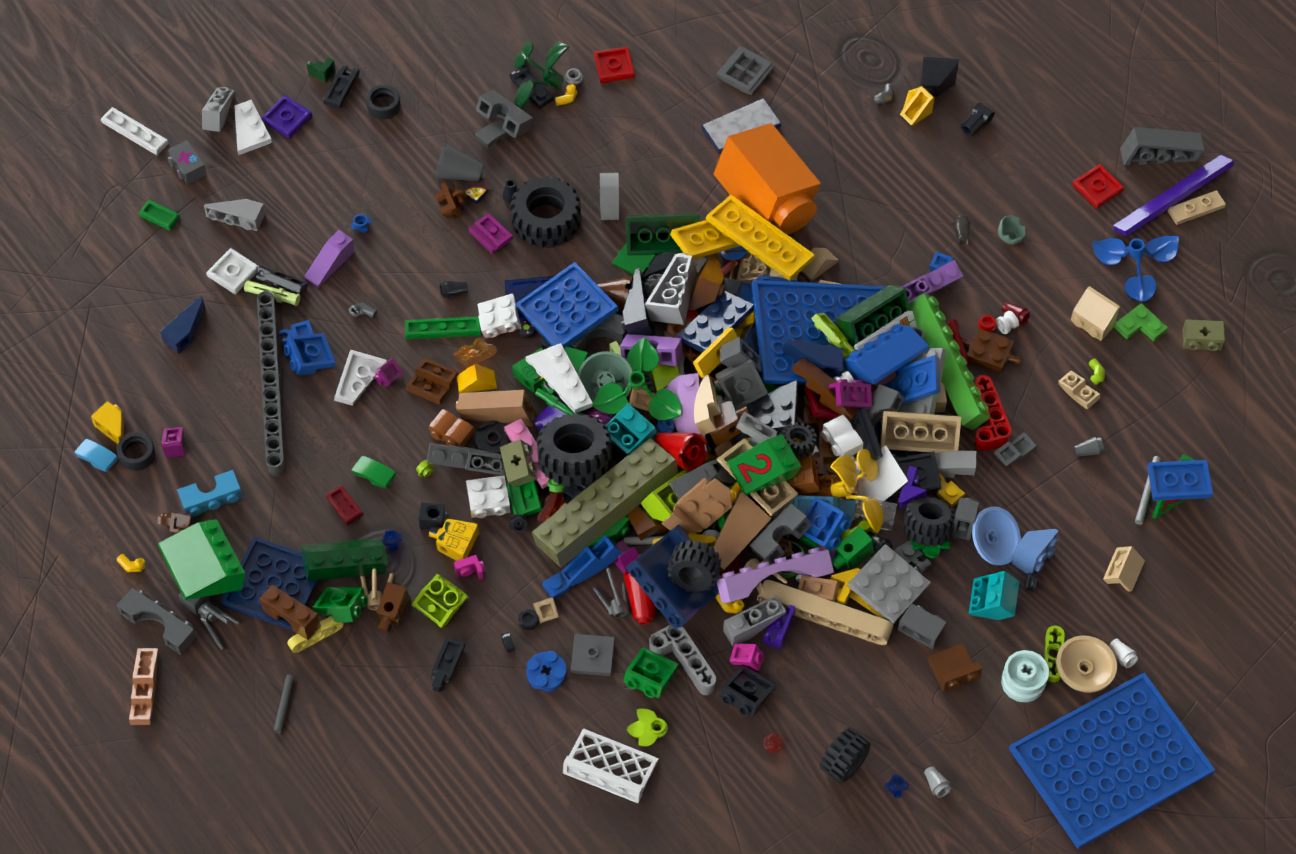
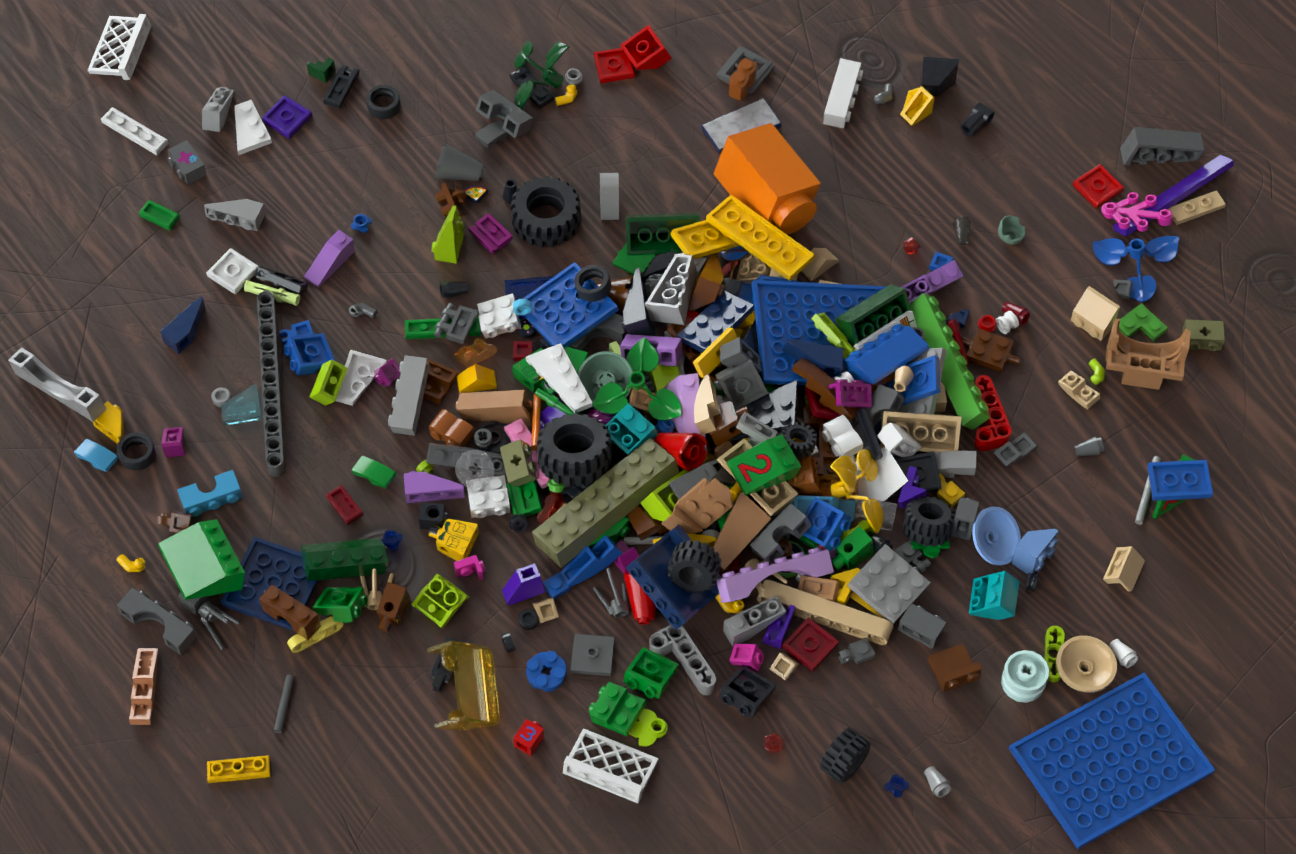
(77, 398): none -> light grey arch
(132, 47): none -> white fence
(220, 396): none -> light grey tile
(226, 769): none -> yellow tile
(242, 407): none -> clear light blue wing
(328, 382): none -> lime brick
(409, 395): none -> light grey brick
(427, 487): none -> medium lavender slope
(449, 238): none -> lime wedge
(461, 325): none -> dark grey plate
(467, 460): none -> clear plate
(473, 683): none -> clear yellow windscreen
(483, 432): none -> dark grey bush
(521, 349): none -> dark red plate
(522, 307): none -> medium azure tile
(523, 585): none -> dark purple slope
(529, 737): none -> red brick
(535, 421): none -> orange bar
(591, 272): none -> black tyre
(616, 709): none -> green plate
(646, 50): none -> red slope
(742, 79): none -> dark orange brick
(784, 666): none -> tan slope
(810, 644): none -> dark red plate
(842, 93): none -> white brick
(857, 651): none -> dark grey plate
(898, 440): none -> white slope
(903, 377): none -> tan cone
(911, 246): none -> clear red plate
(960, 316): none -> dark blue tile
(1113, 211): none -> dark pink plant
(1123, 288): none -> dark grey tile
(1144, 362): none -> medium nougat piece

